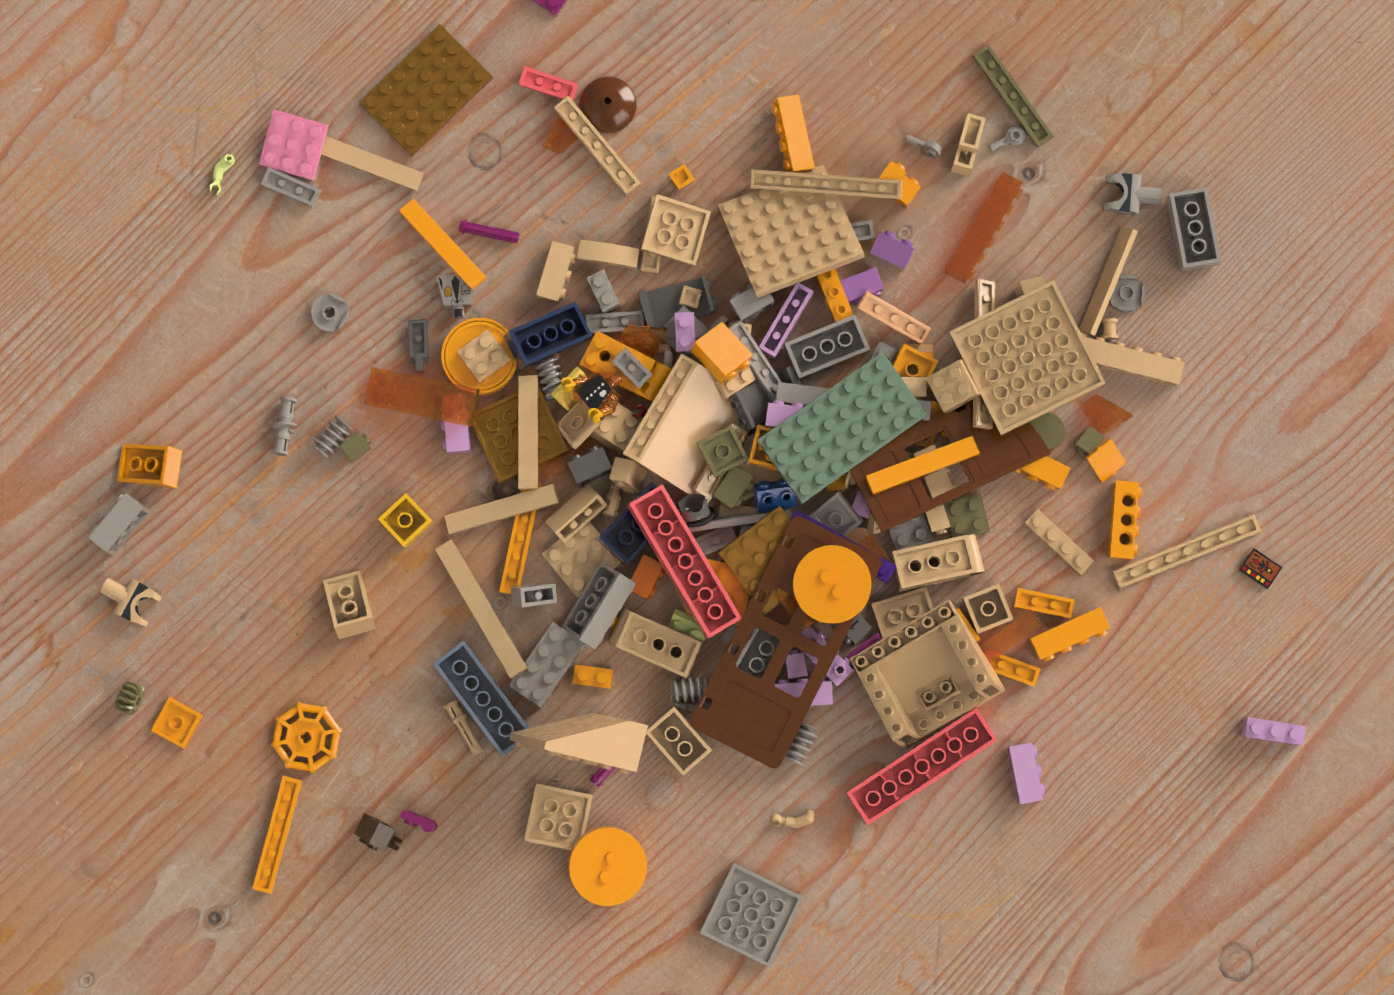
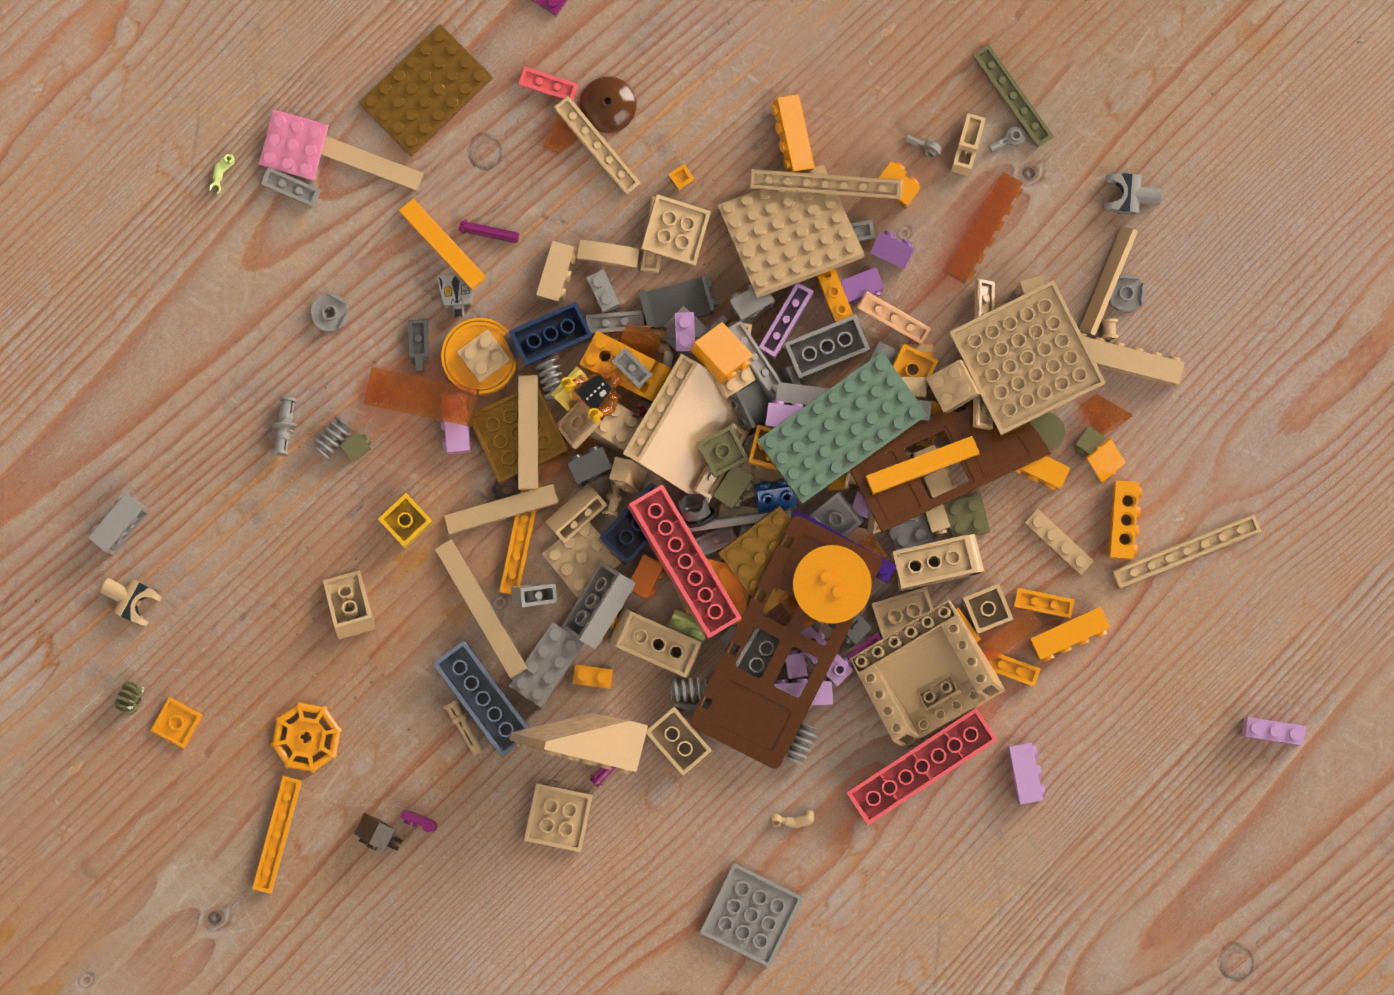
(149, 465): light orange slope -> none
(607, 866): light orange brick -> none
(690, 297): tan tile -> none
(1193, 229): light grey brick -> none
(1260, 568): piece -> none

